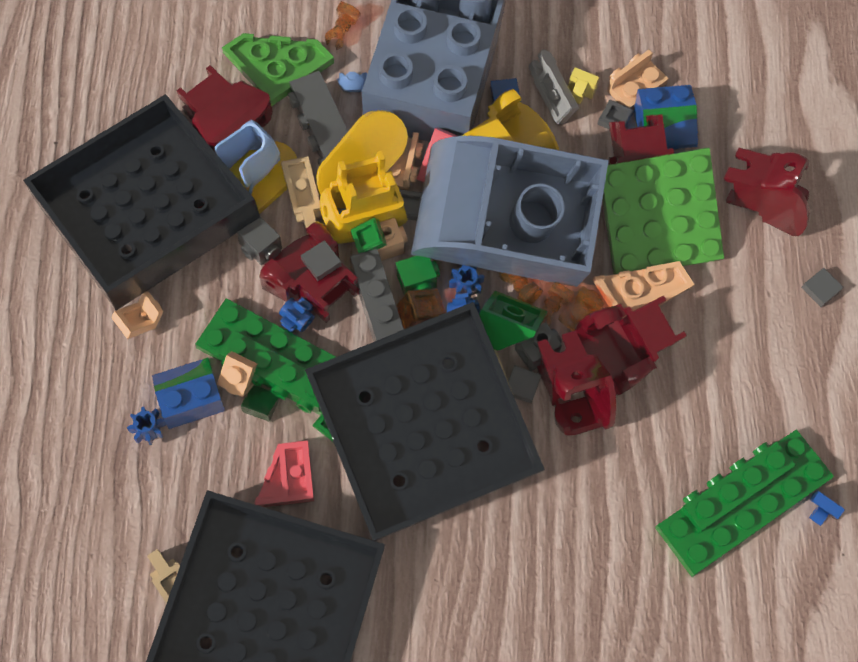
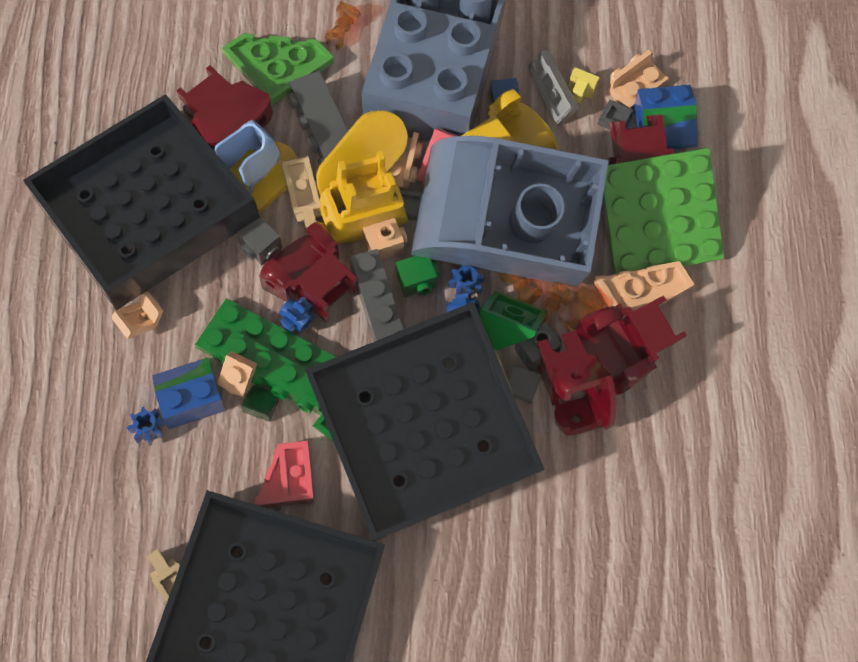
(321, 260): dark grey tile -> none
(352, 81): medium blue plate -> none
(368, 236): green tile -> none
(420, 306): clear orange bracket -> none
(743, 501): green plate -> none
(772, 189): dark red piece -> none
(822, 287): dark grey tile -> none
(824, 507): blue tile -> none

